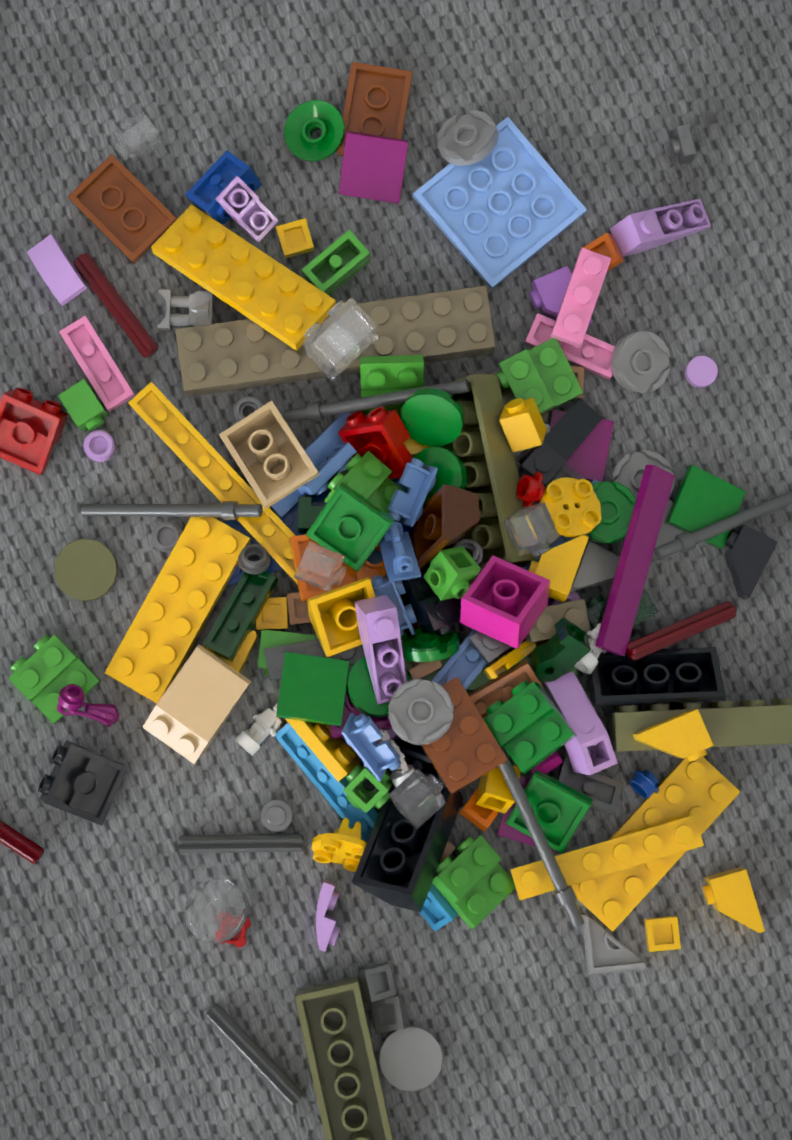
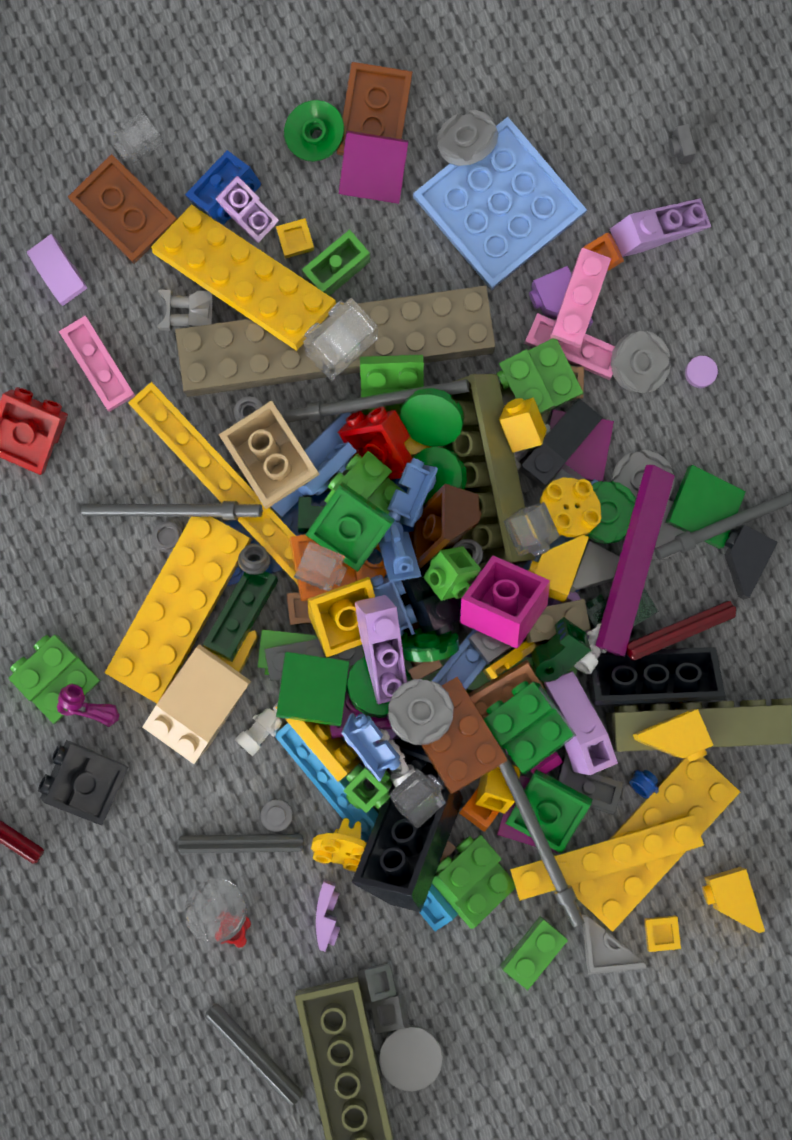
(83, 406): bright green brick -> none
(85, 570): olive tile -> none
(99, 445): lavender tile -> none
(115, 305): dark red axle -> none
(273, 615): yellow plate -> none
(530, 489): red plate -> none
(533, 953): none -> bright green brick

